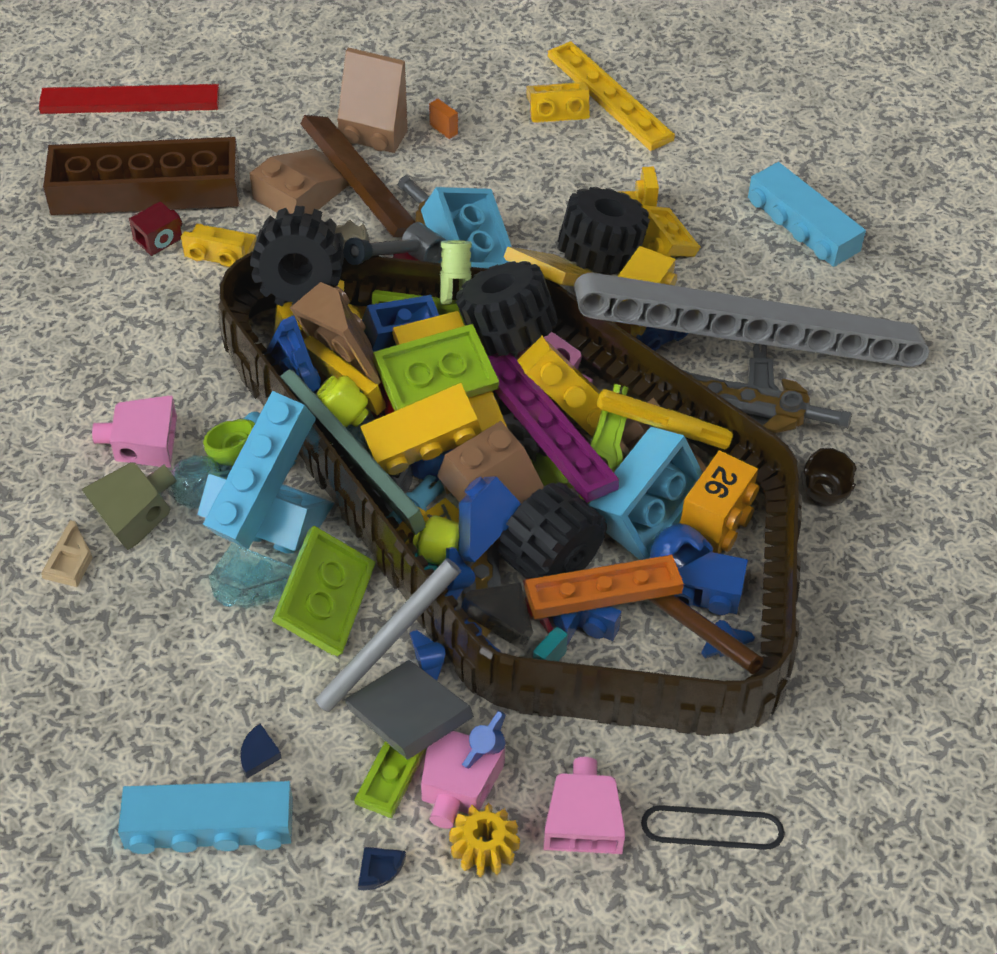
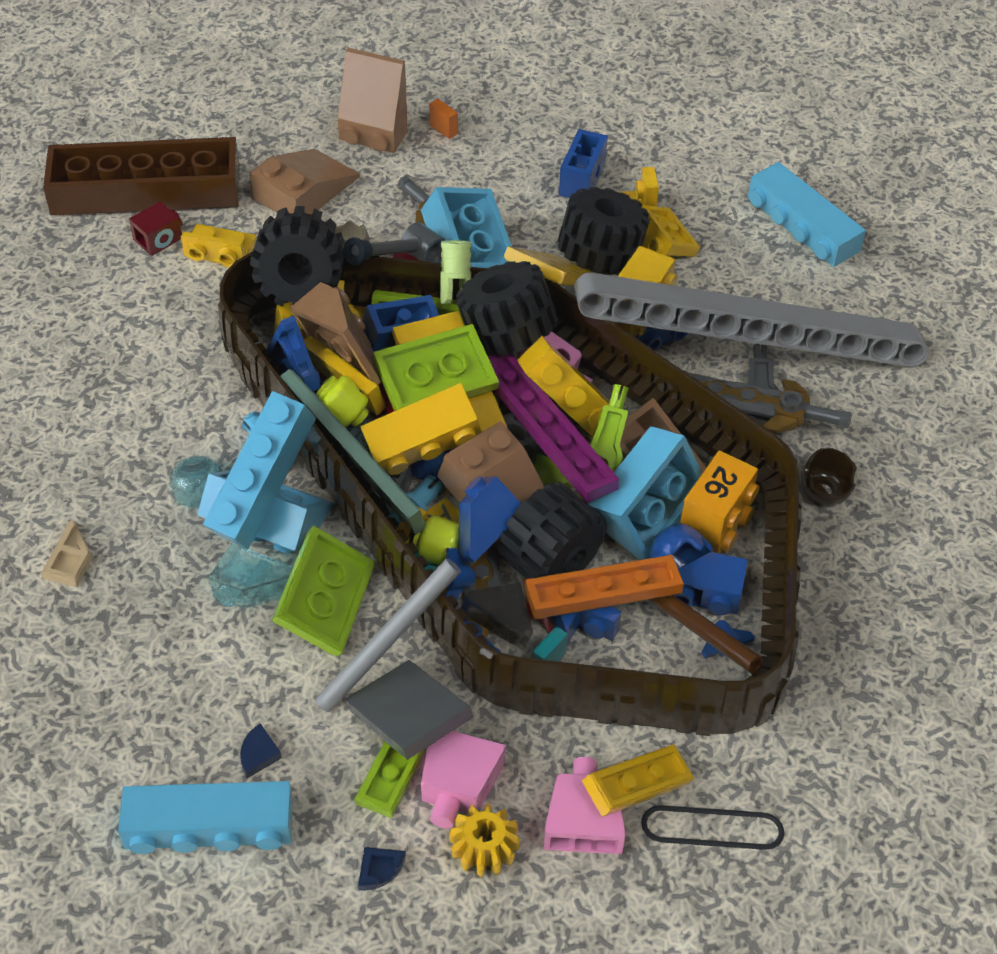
(129, 98): red tile -> none
(131, 501): olive torso -> none
(140, 431): bright pink torso -> none
(226, 440): lime piece -> none
(358, 174): reddish brown tile -> none
(428, 654): blue piece -> none
(486, 740): piece -> none
(558, 102): yellow bracket -> none
(583, 162): none -> blue brick
(611, 96): yellow tile -> none
(637, 780): none -> yellow tile
(664, 419): yellow axle -> none

